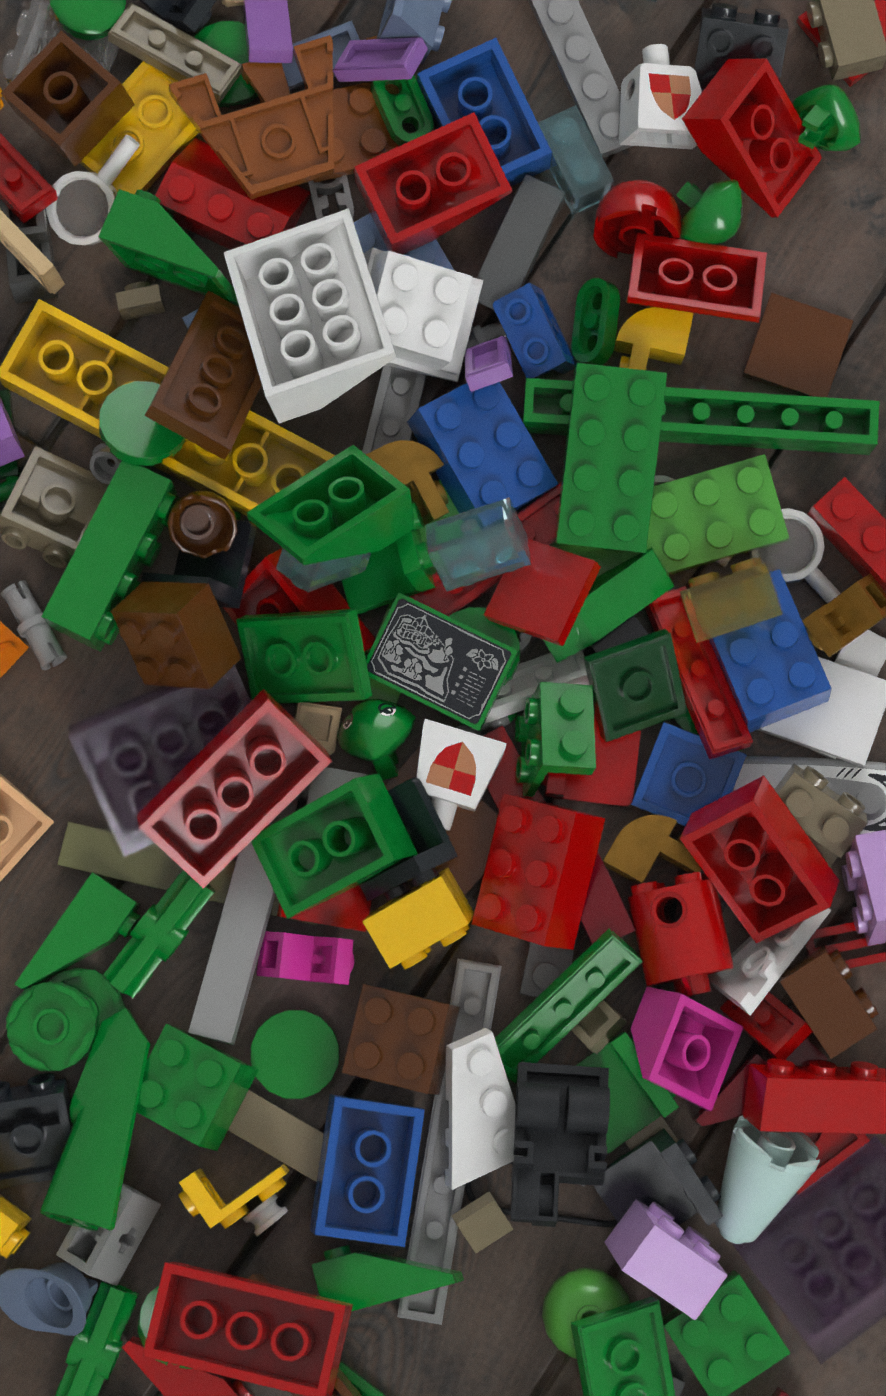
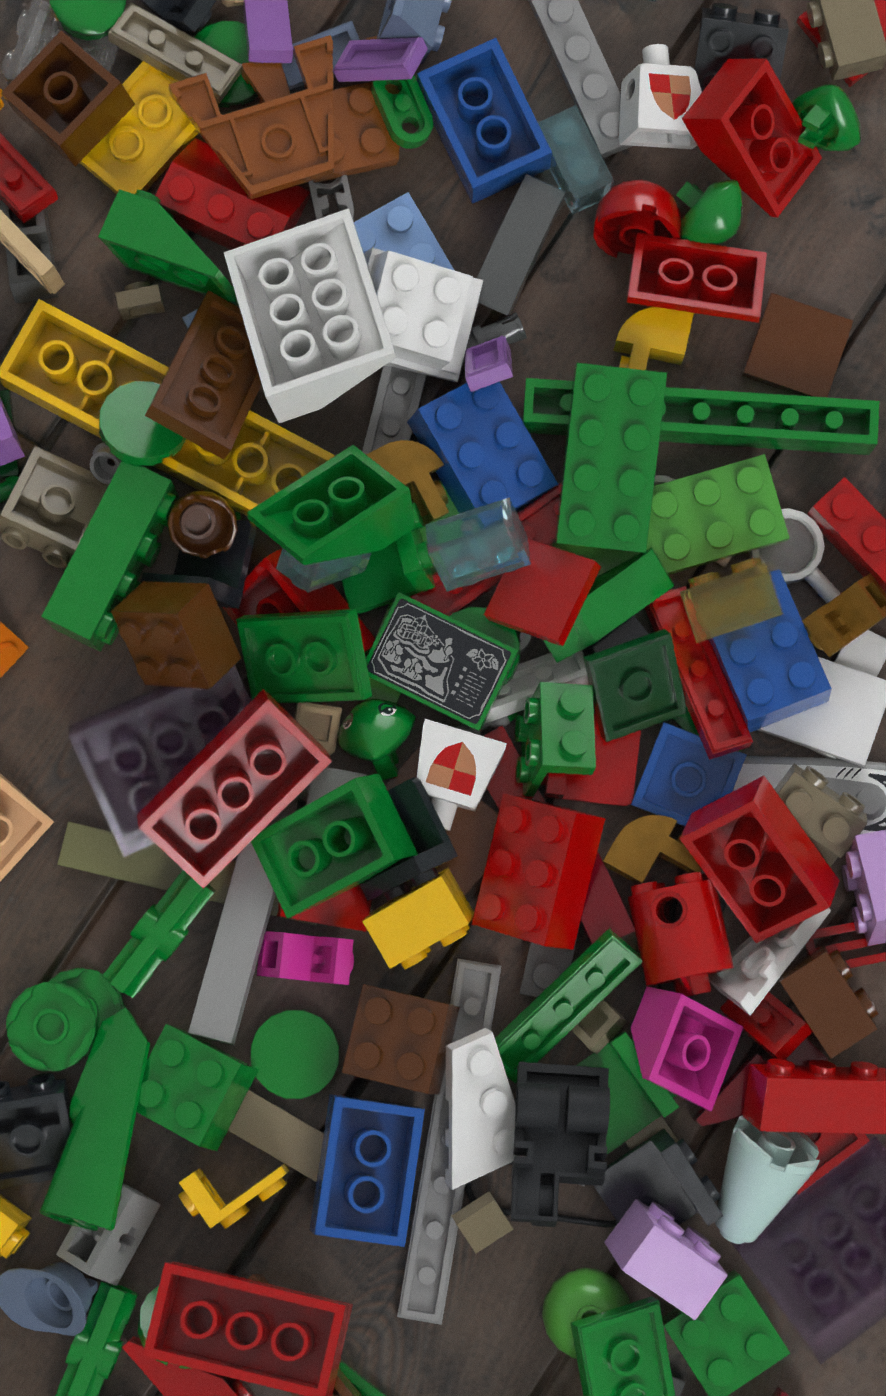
(33, 626): light grey pin -> none
(87, 198): piece -> none
(89, 924): green slope -> none
(265, 1214): white bush -> none
(376, 1278): green slope -> none
(431, 184): red slope -> none
(534, 332): blue bracket -> none
(595, 322): green plate -> none

